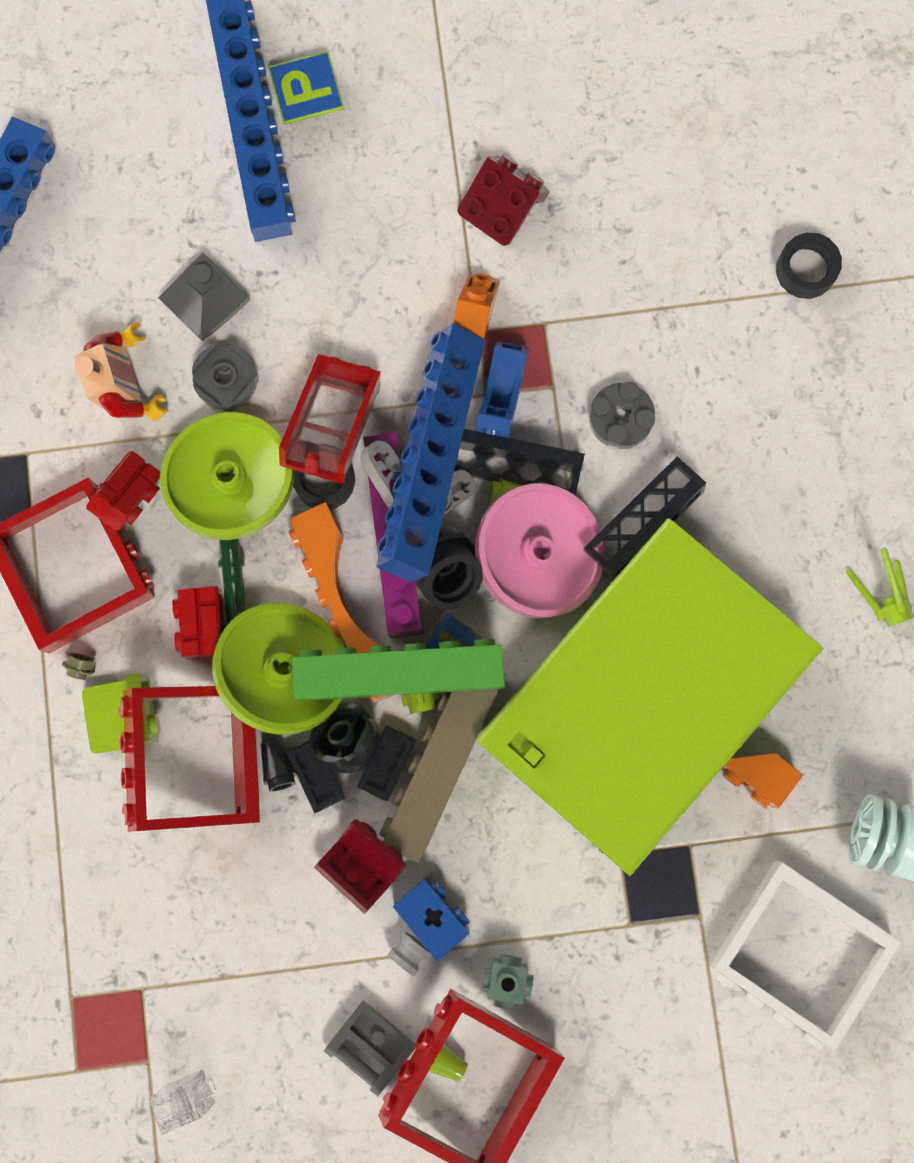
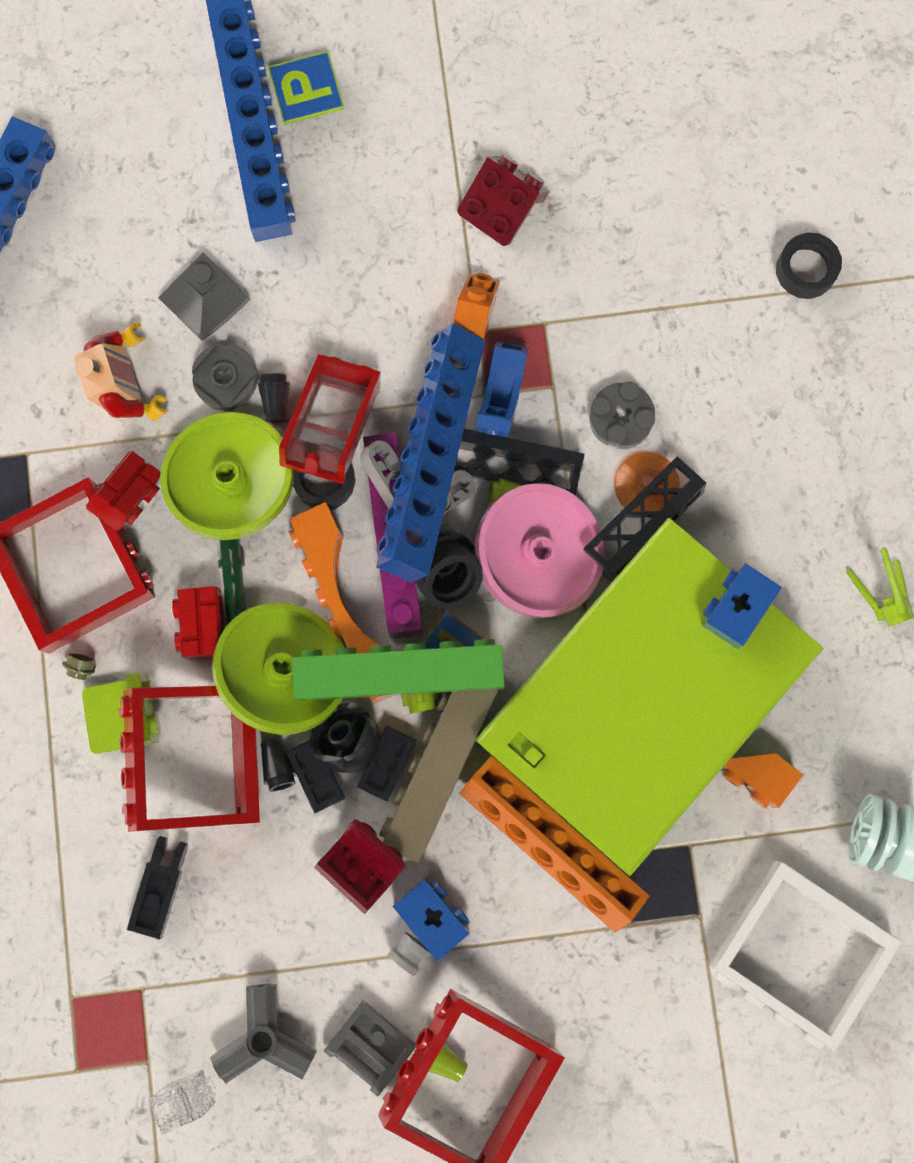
(157, 891): none -> black hinge
(244, 1052): none -> dark grey piece
(274, 396): none -> black cone
(507, 967): sand green brick -> none
(554, 845): none -> orange brick
(629, 479): none -> clear orange dish
(758, 595): none -> blue brick

